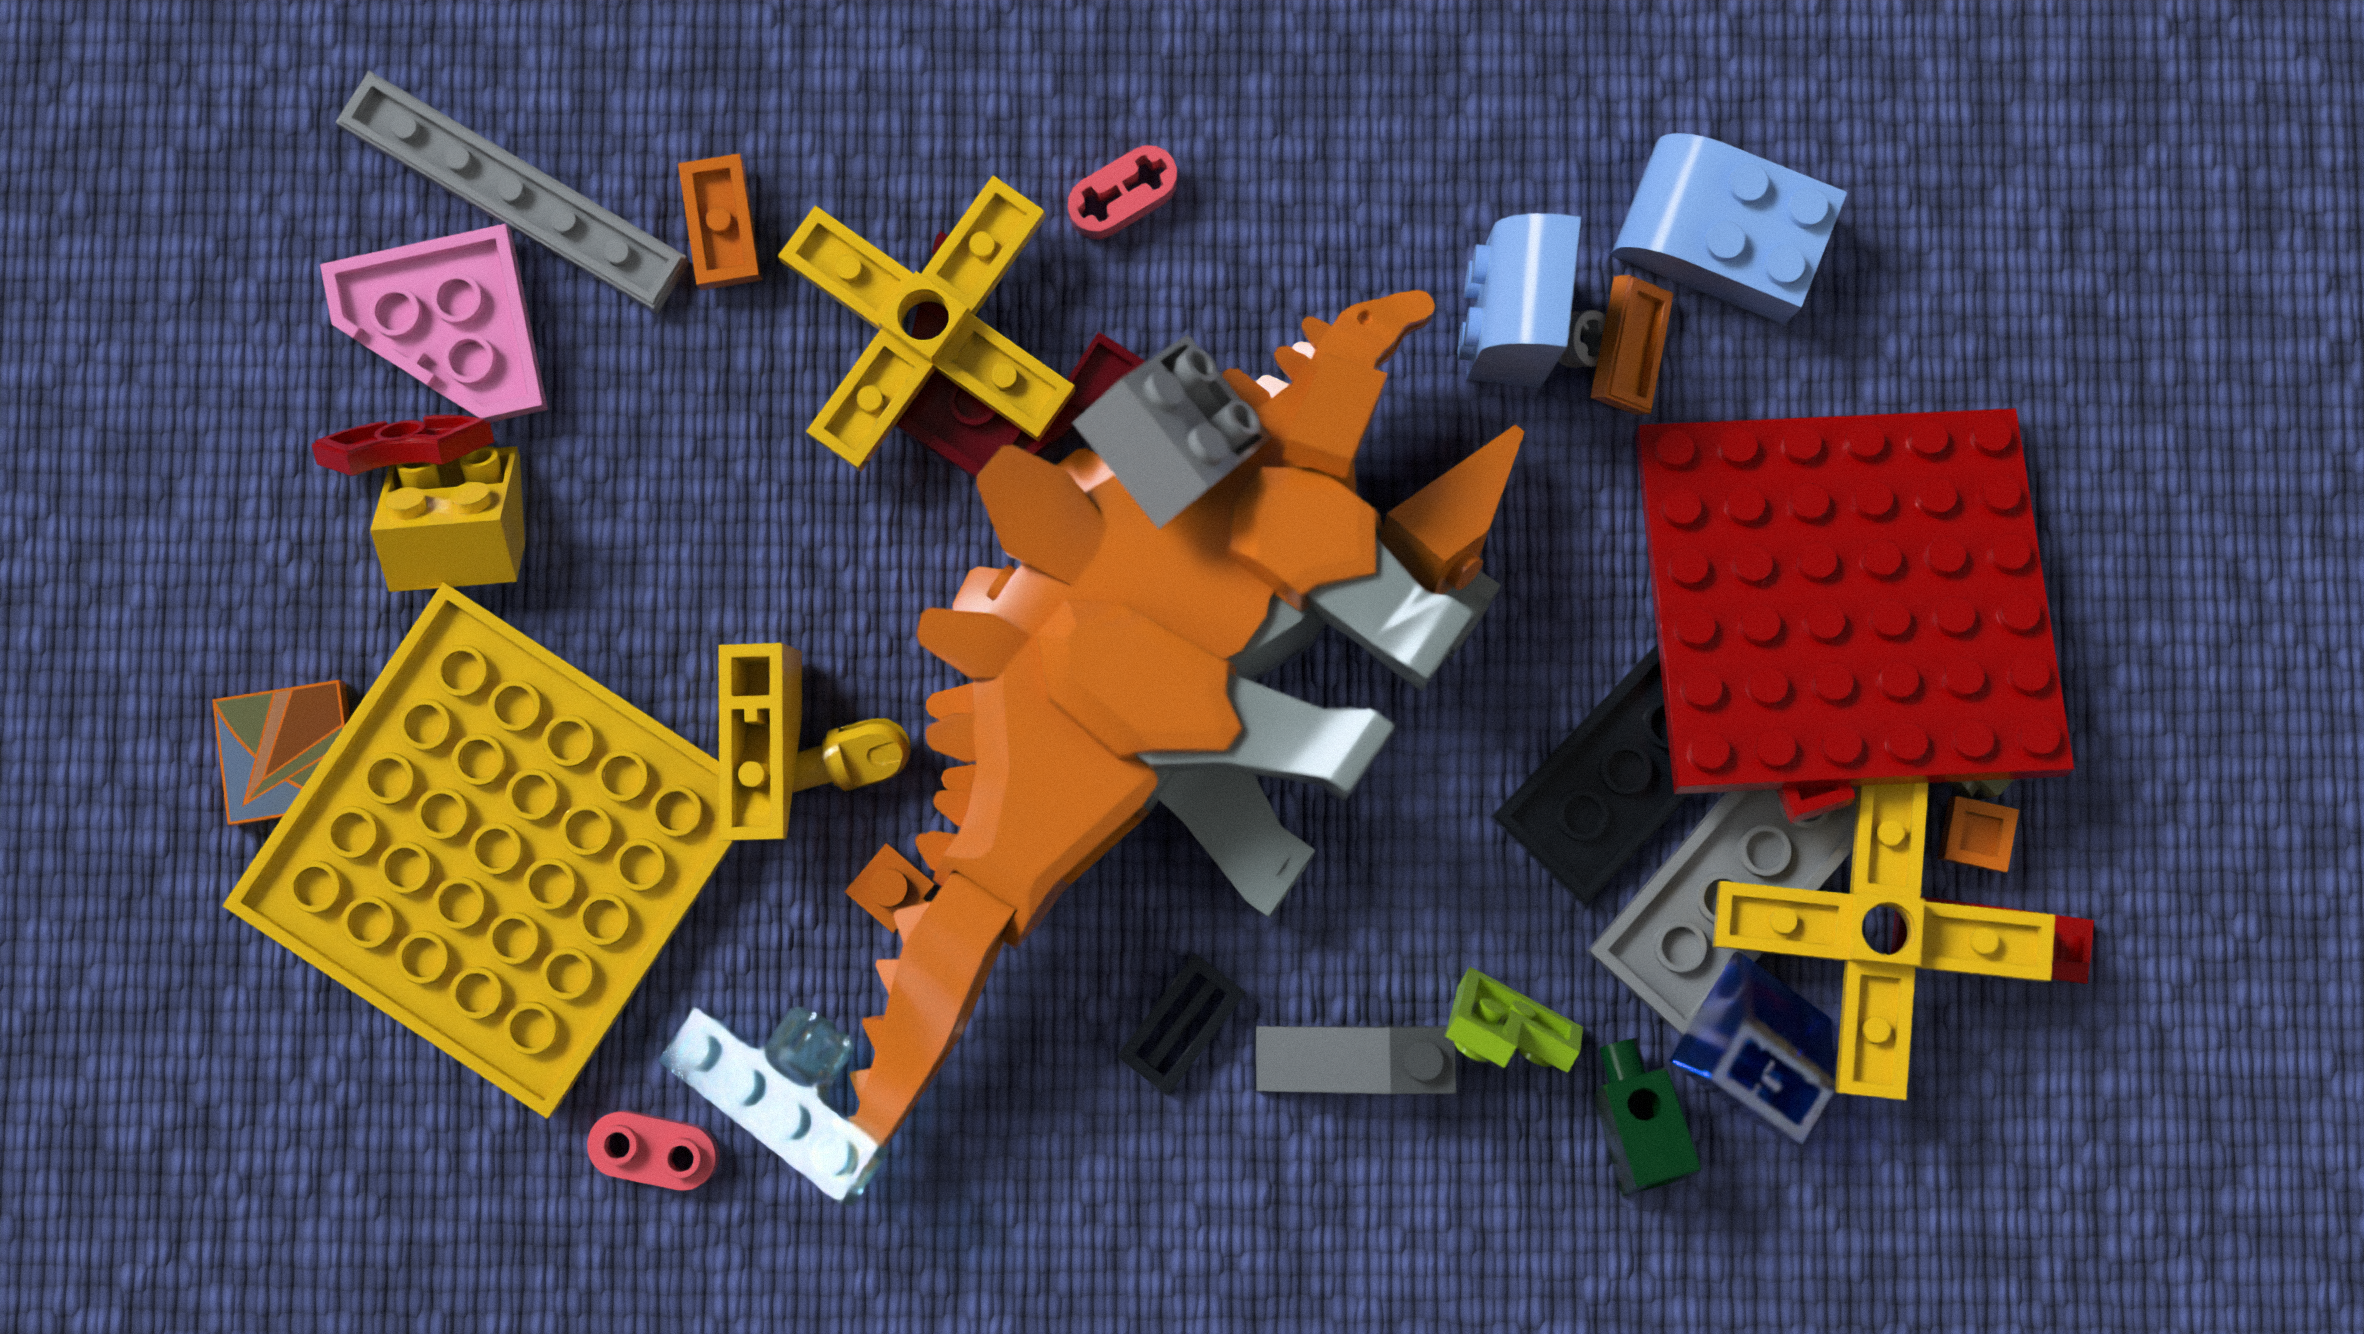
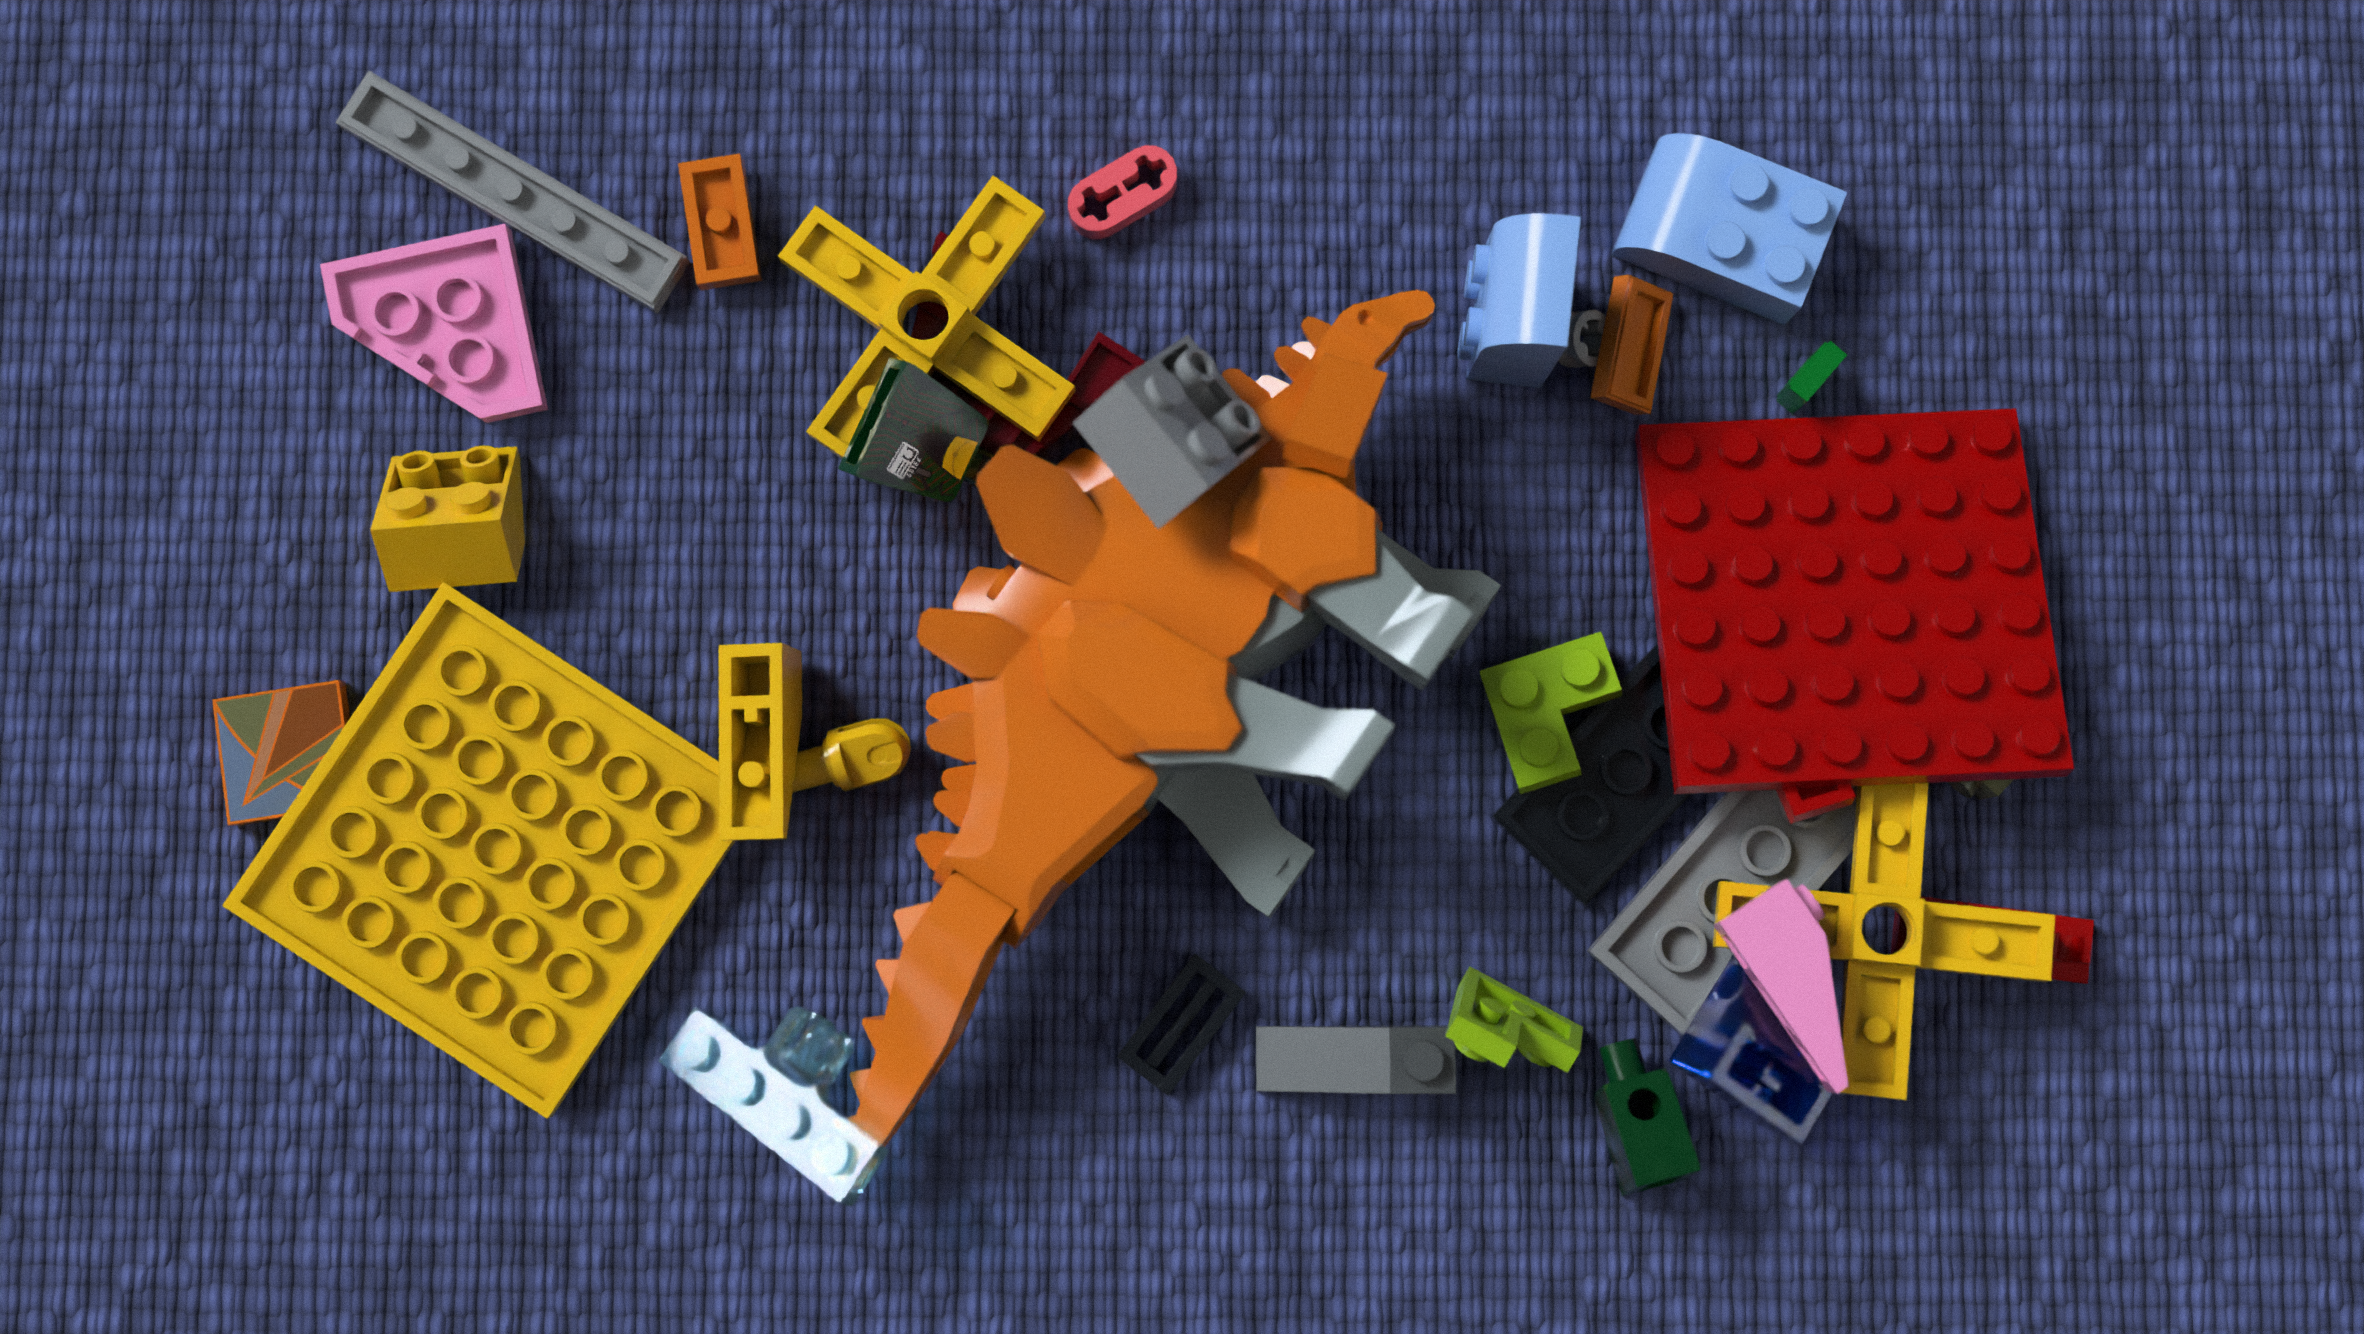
(407, 441): red tile -> none
(652, 1148): coral plate -> none
(889, 885): orange plate -> none
(917, 436): none -> dark green torso
(1446, 523): orange slope -> none
(1534, 694): none -> lime plate
(1790, 966): none -> bright pink slope
(1810, 376): none -> green tile
(1978, 834): orange plate -> none

